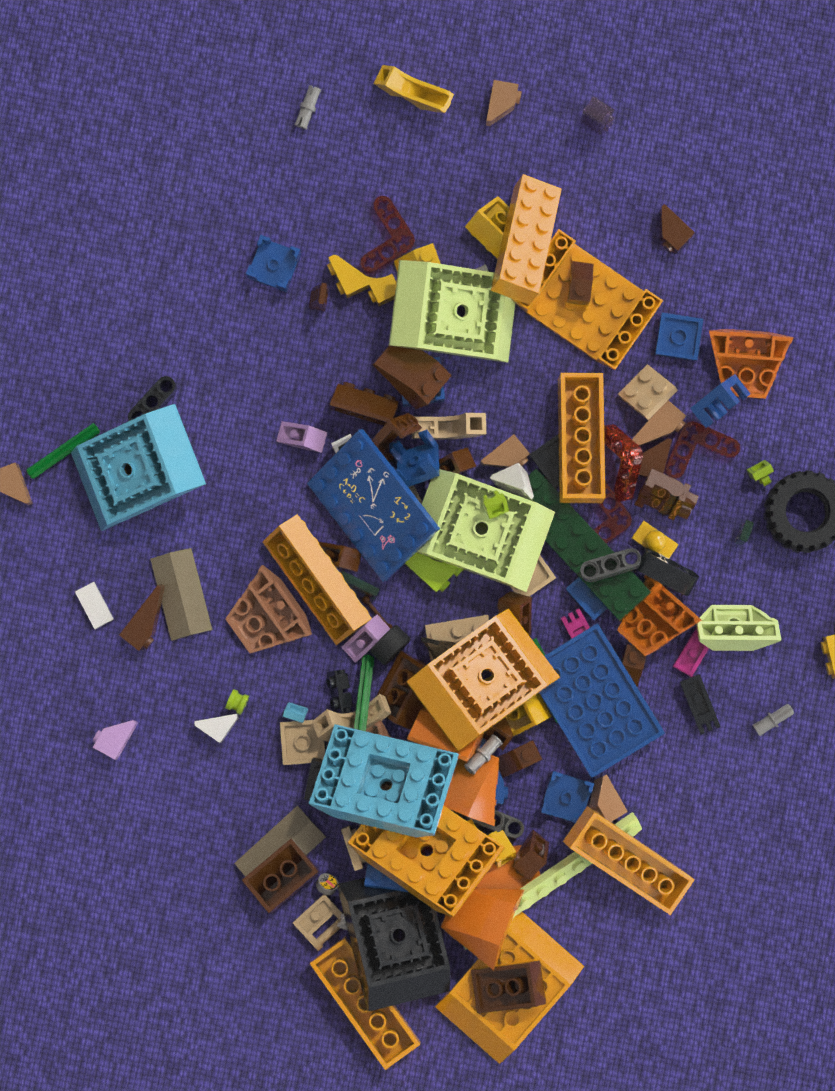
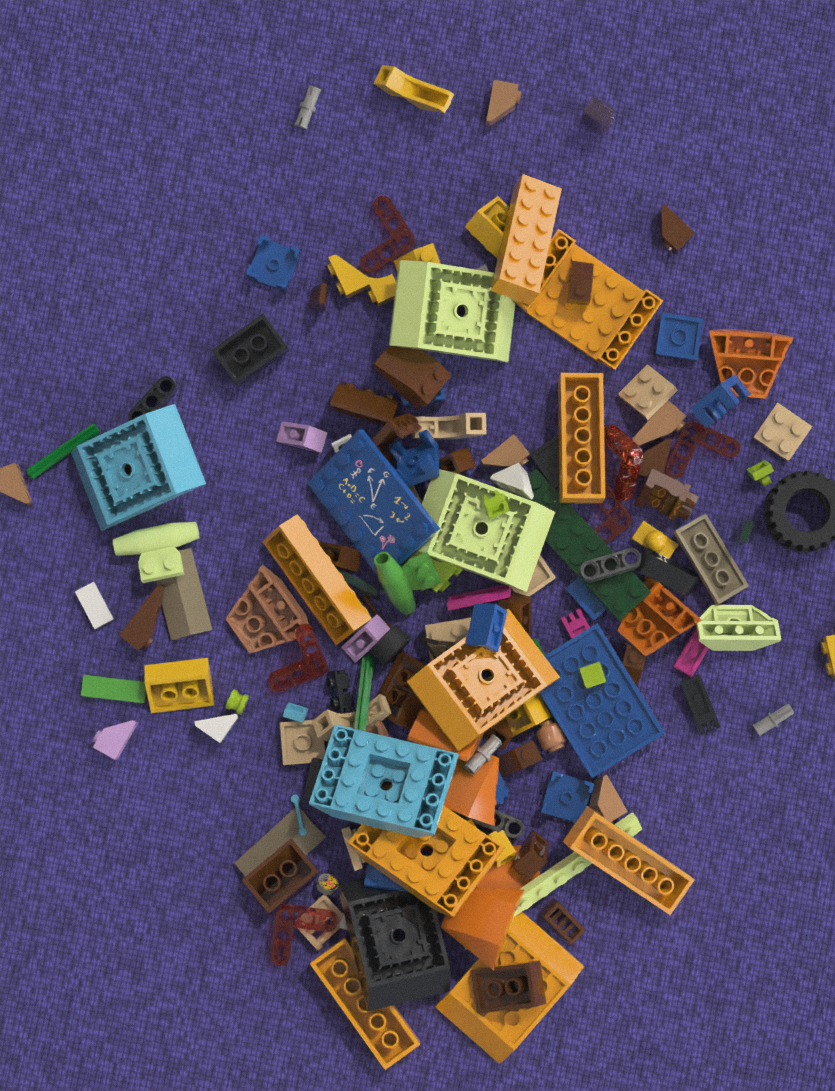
(113, 689): none -> bright green tile
(157, 548): none -> yellowish green plate
(179, 685): none -> yellow slope
(250, 350): none -> black brick
(289, 924): none -> clear red beam
(295, 799): none -> medium azure hinge
(306, 665): none -> clear red beam
(400, 581): none -> bright green plate
(478, 596): none -> dark pink tile
(486, 626): none -> blue panel
(549, 909): none -> reddish brown slope
(551, 736): none -> nougat head
(592, 675): none -> lime slope
(711, 559): none -> dark tan slope
(782, 432): none -> tan plate

